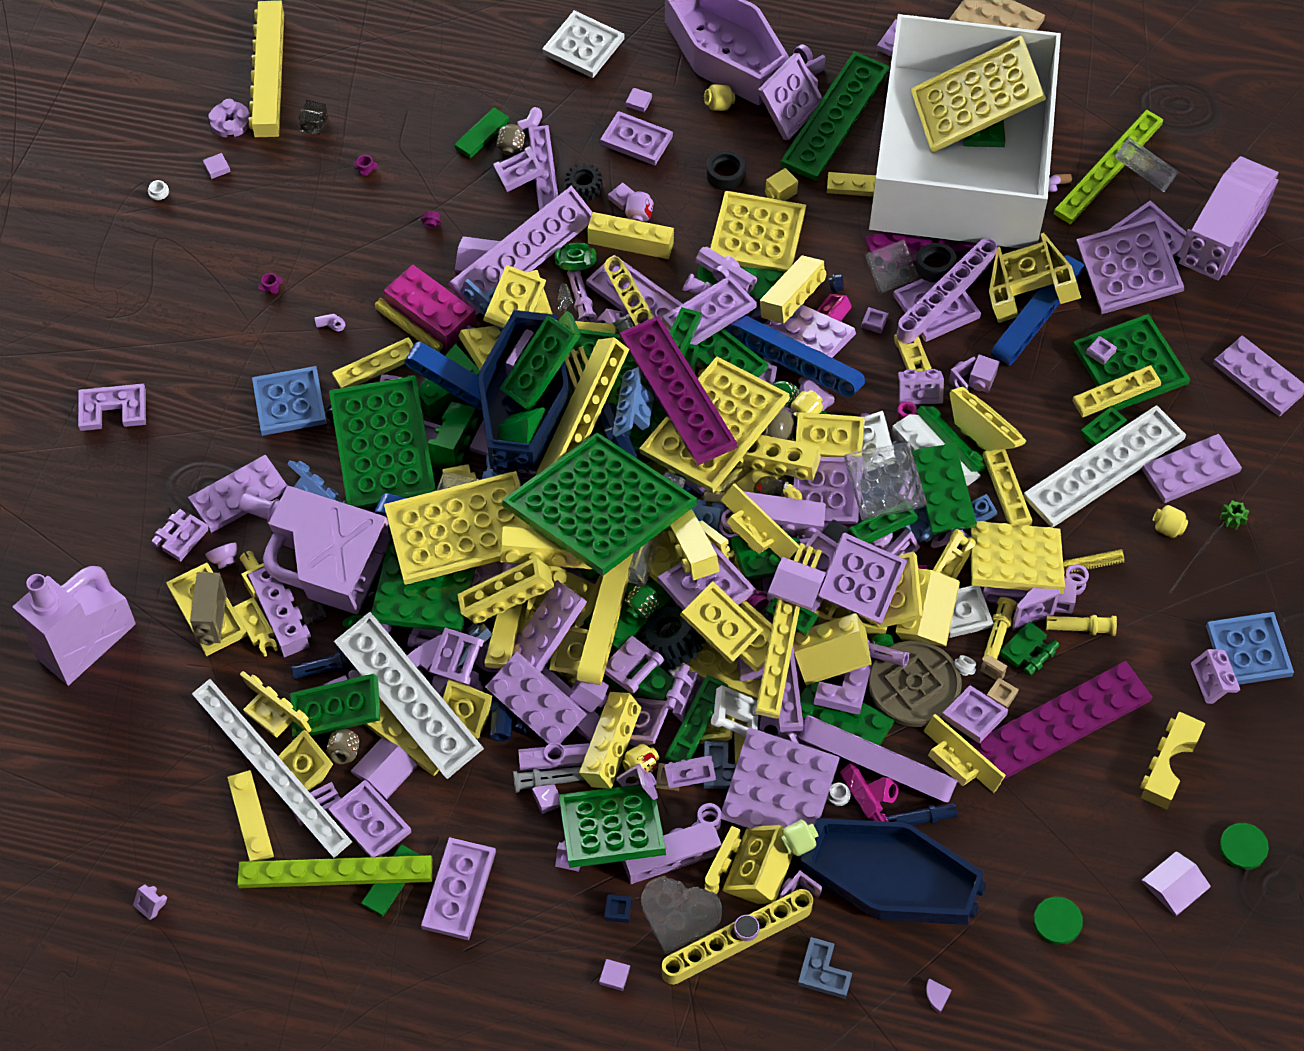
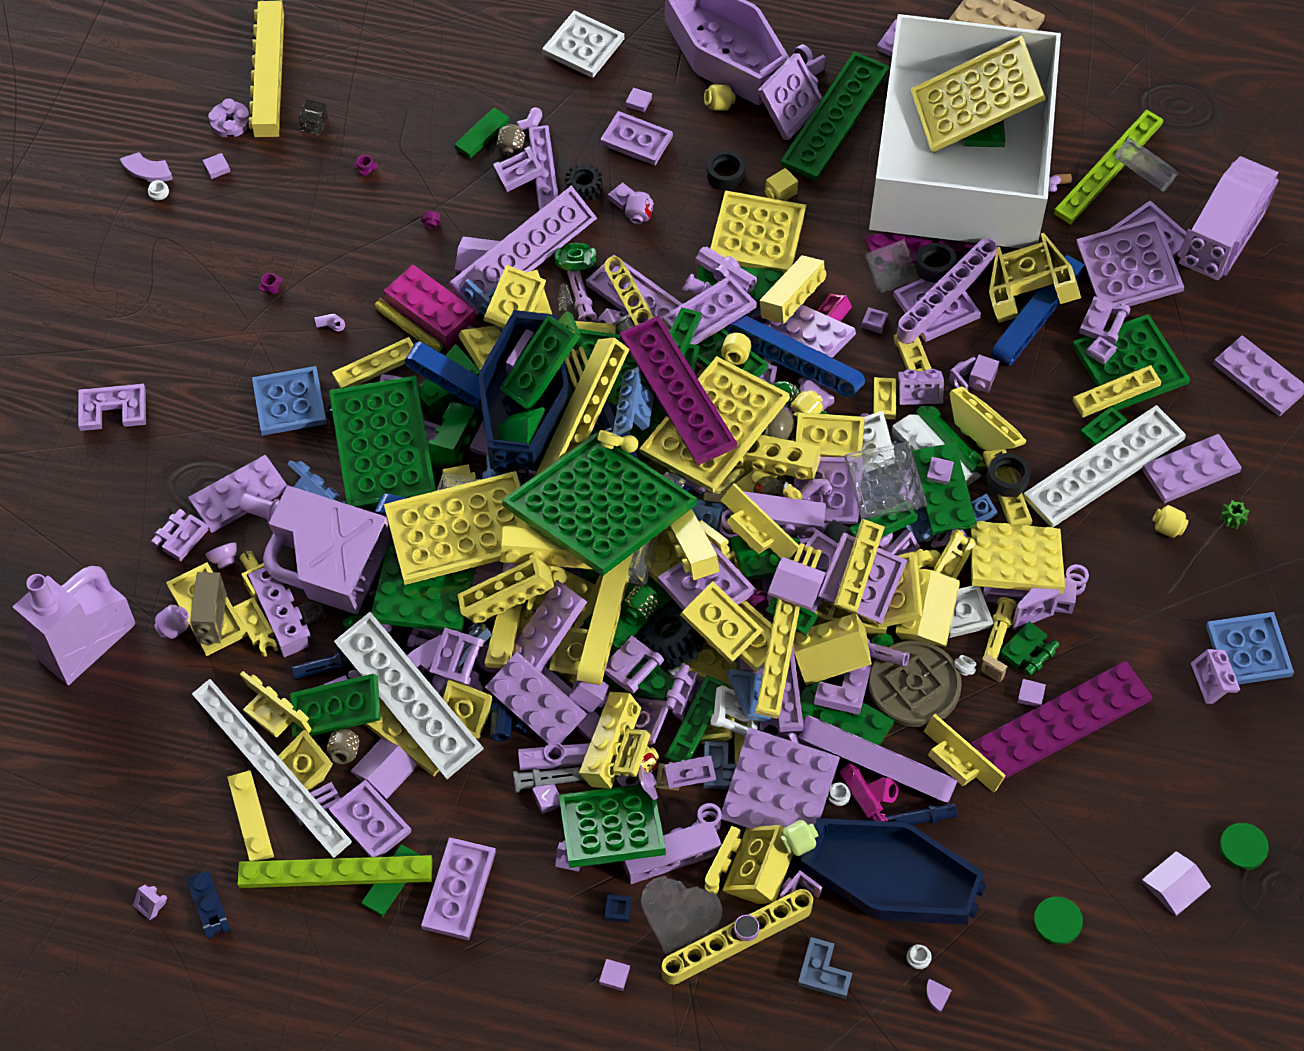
(150, 170): none -> lavender tile
(172, 621): none -> lavender head
(208, 903): none -> dark blue plate
(609, 440): none -> light yellow plate
(630, 235): light yellow brick -> none
(634, 752): none -> light yellow tile
(736, 348): none -> light yellow head
(747, 687): none -> medium blue wing
(816, 485): none -> lavender arm
(836, 282): dark blue plate -> none
(851, 184): light yellow plate -> none
(859, 566): none -> light yellow plate
(885, 397): none -> light yellow plate
(906, 406): dark pink axle -> none
(918, 956): none -> white plate
(927, 558): none -> light yellow plate
(940, 471): none -> lavender plate
(974, 714): lavender plate -> none
(1003, 693): tan plate -> none
(1008, 460): none -> black tyre
(1031, 693): none -> lavender tile
(1092, 625): light yellow pin -> none
(1095, 560): light yellow axle -> none
(1098, 316): none -> lavender plate
(1162, 782): light yellow arch -> none

